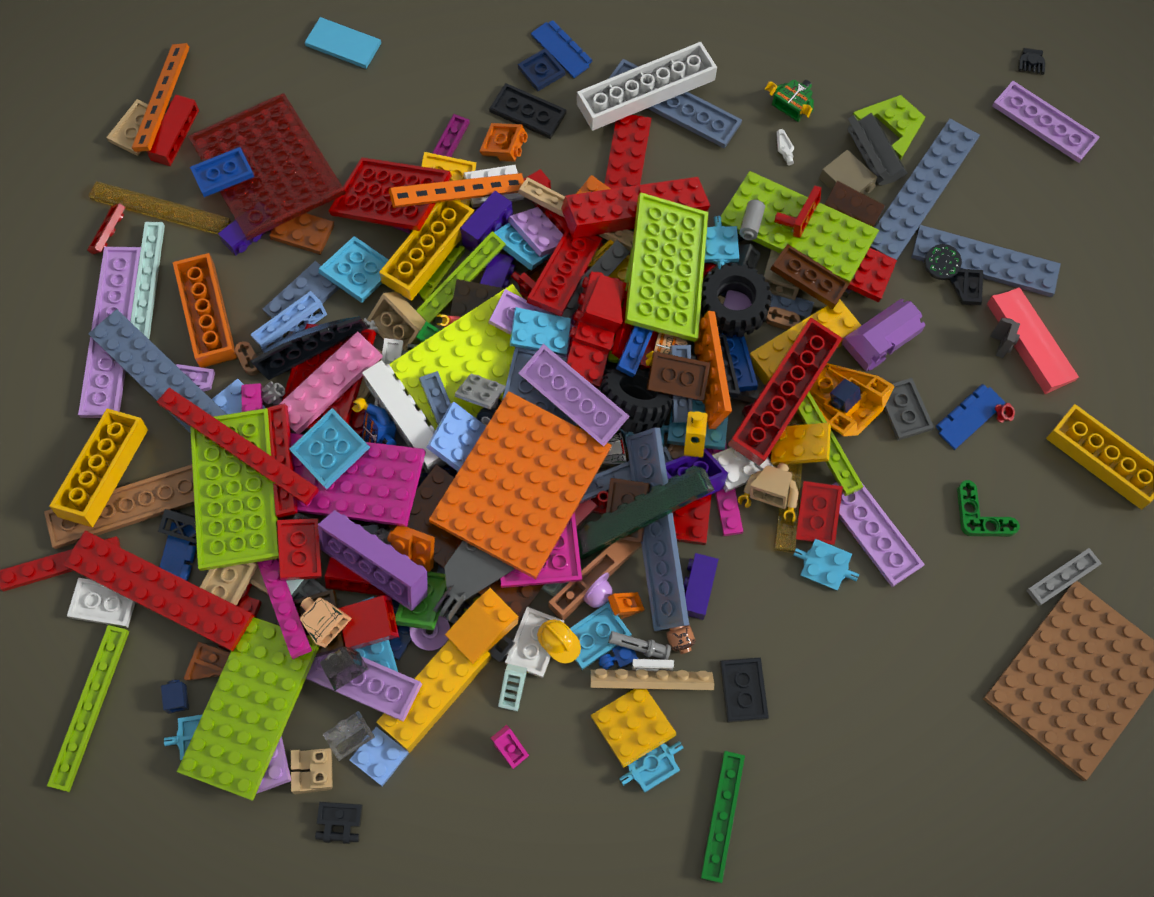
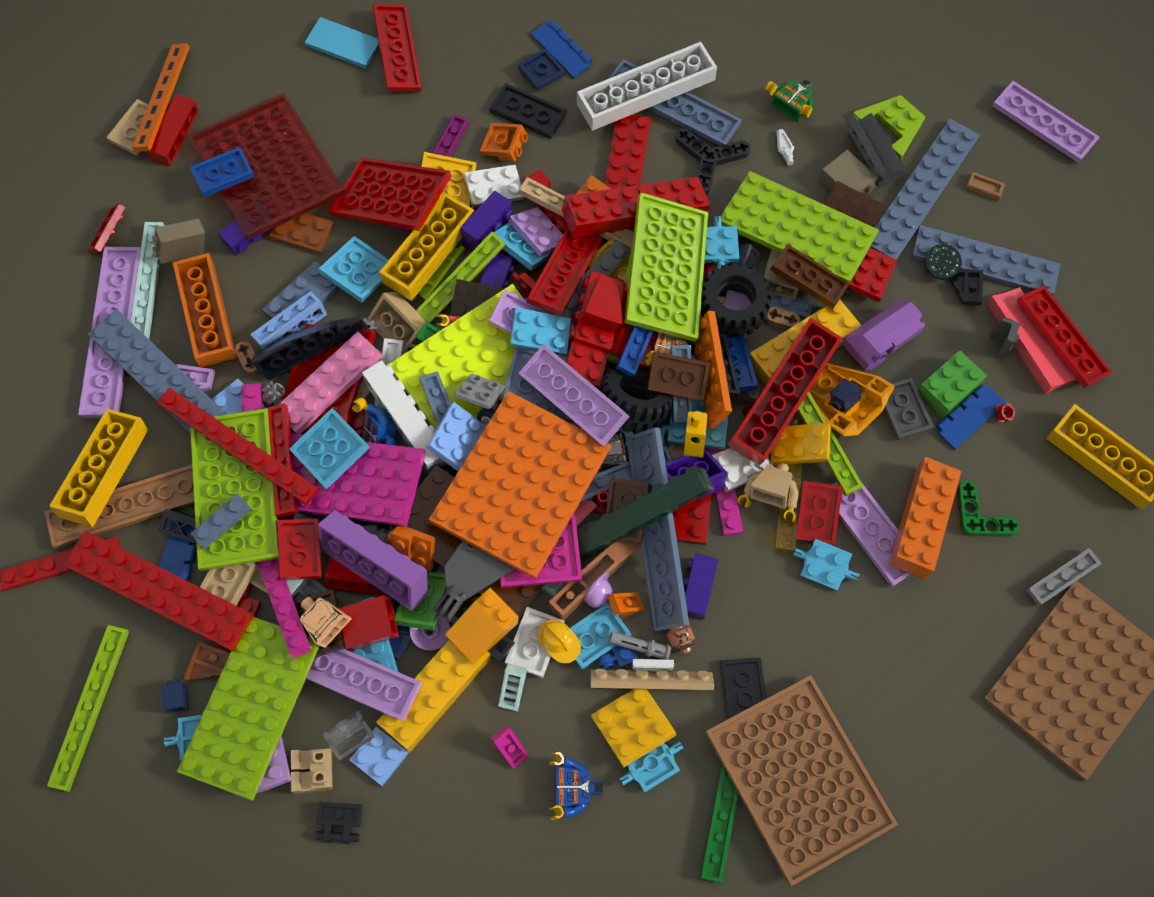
(99, 604): white plate -> none
(159, 208): clear yellow plate -> none
(178, 241): none -> dark tan brick
(221, 521): none -> sand blue plate
(343, 666): clear smoke torso -> none
(396, 48): none -> red plate
(455, 190): orange tile -> none
(572, 787): none -> torso
(718, 158): none -> black piece
(752, 219): light grey brick -> none
(800, 223): red piece -> none
(801, 780): none -> medium nougat plate
(925, 518): none -> orange brick
(951, 384): none -> bright green brick
(985, 186): none -> medium nougat tile
(1031, 59): black piece -> none
(1064, 336): none -> red plate

